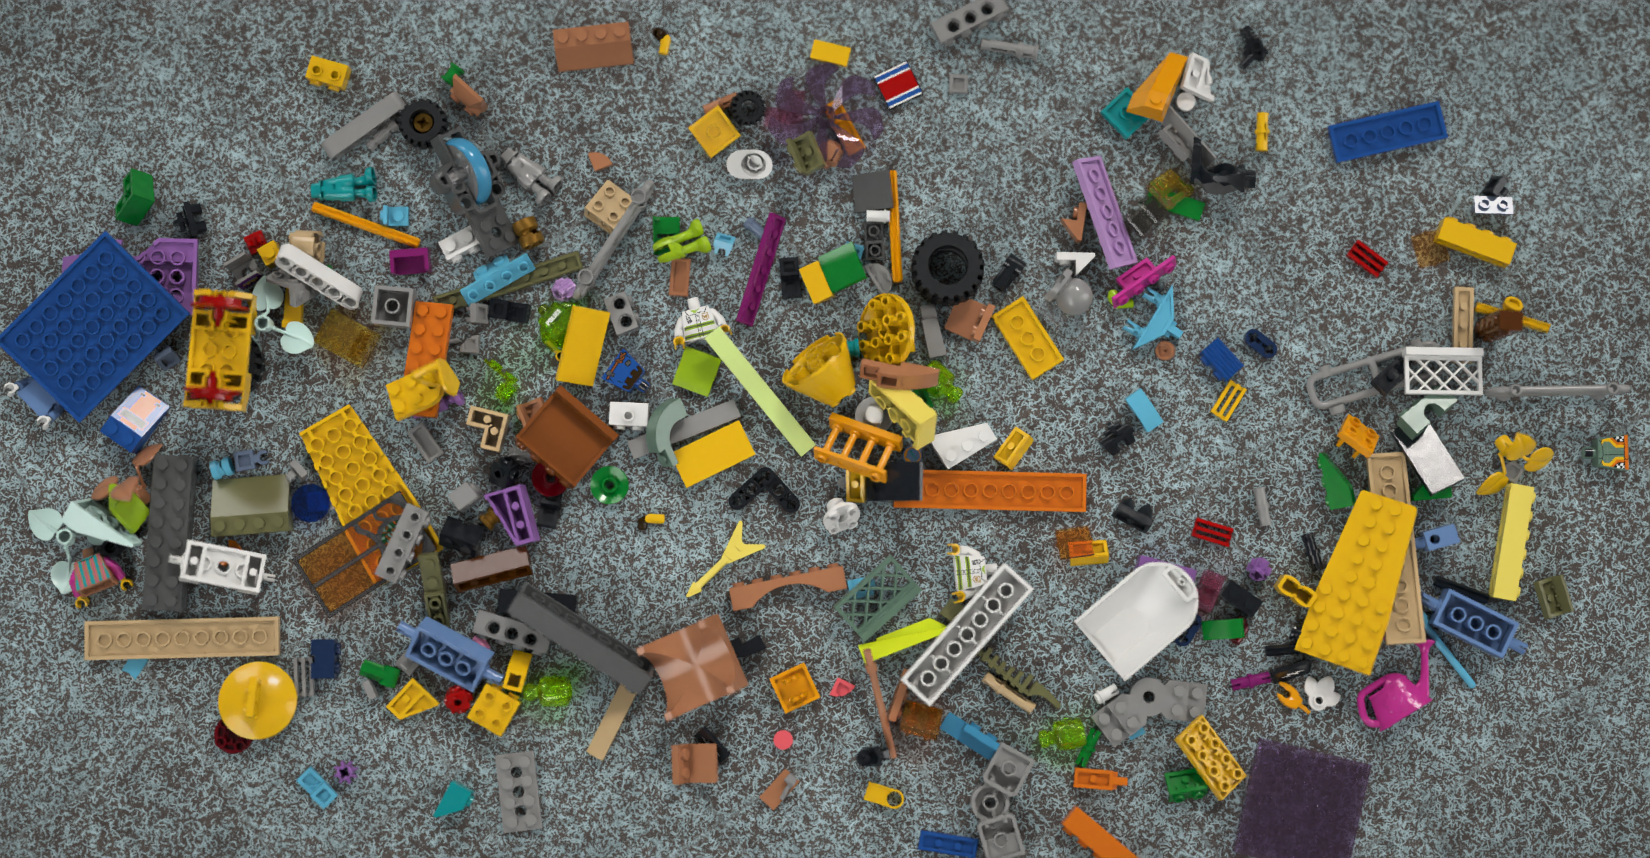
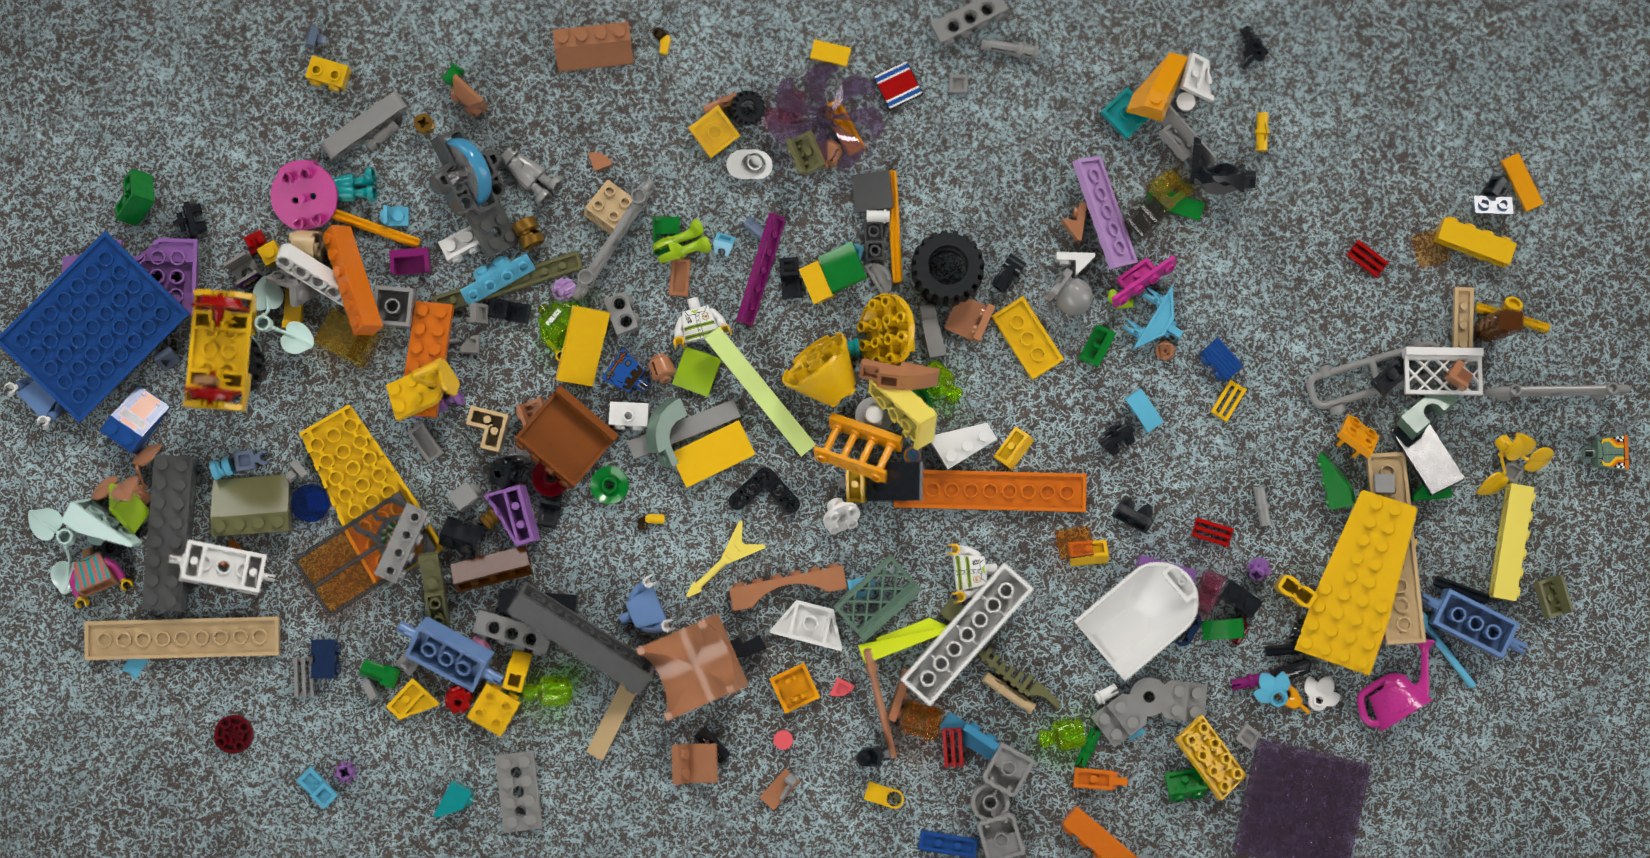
(206, 380): none -> medium nougat tile
(257, 700): yellow bracket -> none
(300, 180): none -> dark pink piece
(313, 37): none -> sand blue tile
(352, 280): none -> orange brick
(407, 123): black tyre -> none
(506, 389): clear neon green bracket -> none
(645, 609): none -> medium blue torso
(661, 368): none -> nougat head
(809, 624): none -> white wing
(953, 763): none -> red tile
(1097, 345): none -> green hinge
(1248, 736): none -> light grey tile
(1263, 340): dark blue beam -> none
(1271, 686): none -> medium azure plate
(1312, 552): black pin -> none
(1384, 483): none -> light grey tile
(1387, 132): blue plate -> none
(1442, 535): medium blue torso -> none
(1458, 375): none -> nougat panel
(1521, 182): none -> light orange tile

